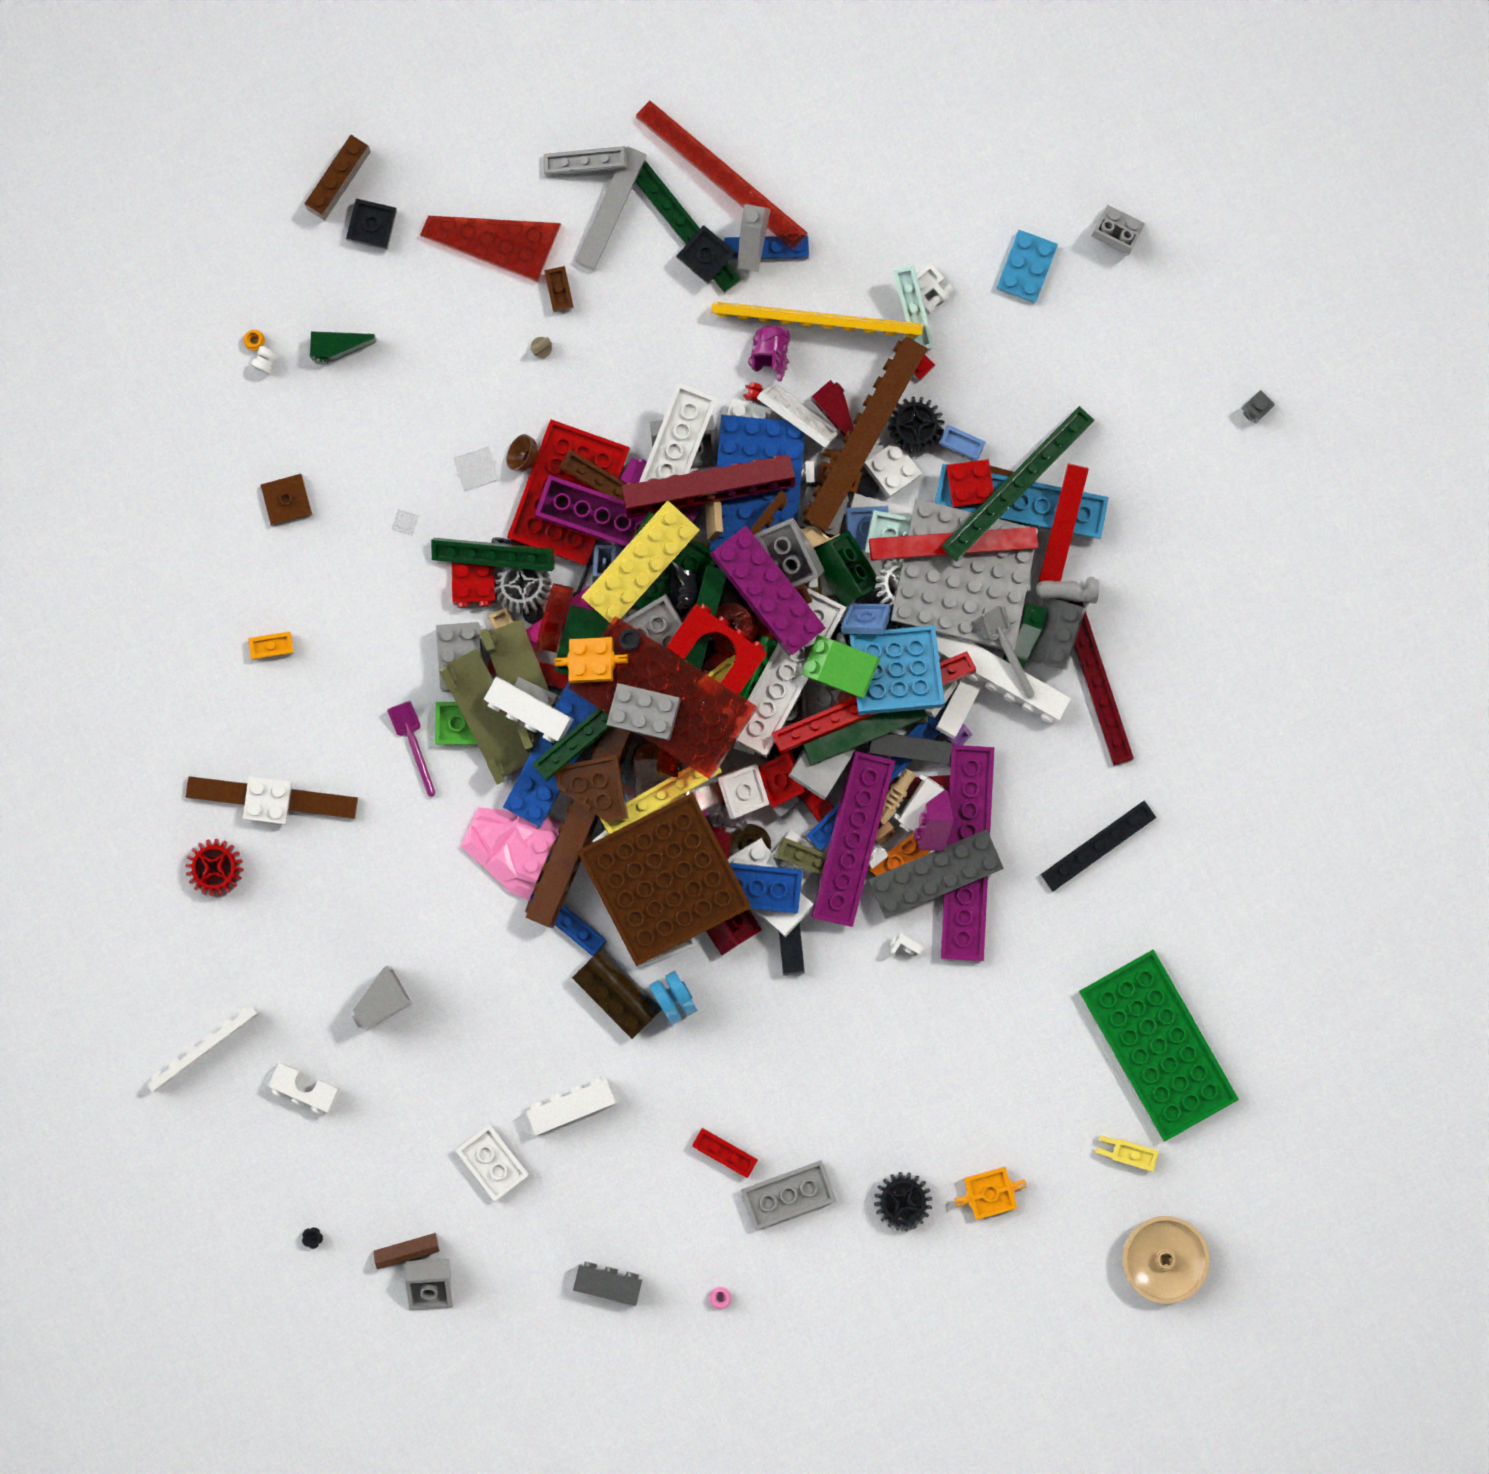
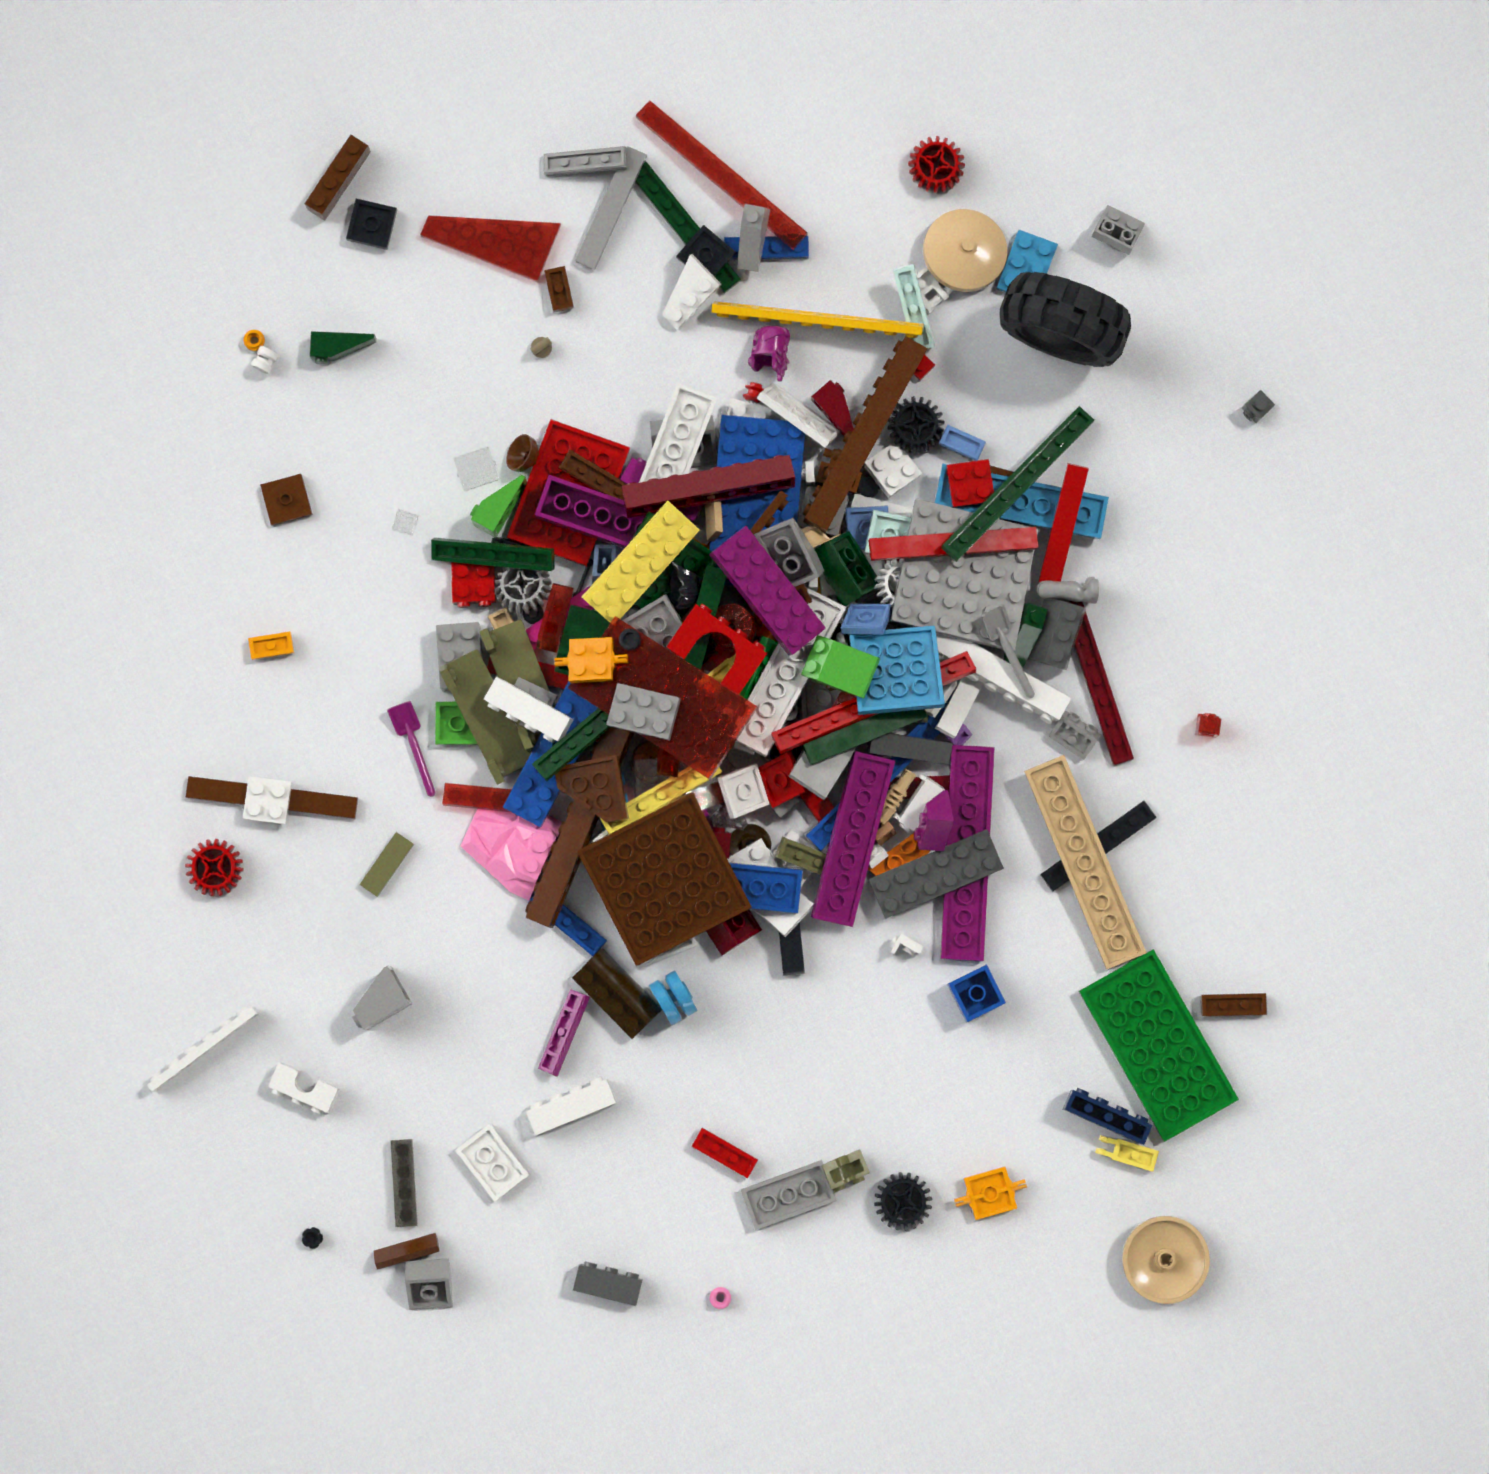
(386, 864): none -> olive tile
(404, 1183): none -> clear smoke plate
(475, 797): none -> clear red plate
(497, 507): none -> bright green slope
(563, 1032): none -> magenta plate
(691, 291): none -> white wing
(845, 1169): none -> olive cylinder
(944, 167): none -> red gear
(965, 250): none -> tan dish
(976, 993): none -> blue brick
(1065, 319): none -> black tyre
(1075, 734): none -> light grey bracket
(1085, 862): none -> tan plate
(1103, 1115): none -> dark blue brick
(1208, 725): none -> clear red brick
(1233, 1004): none -> reddish brown plate

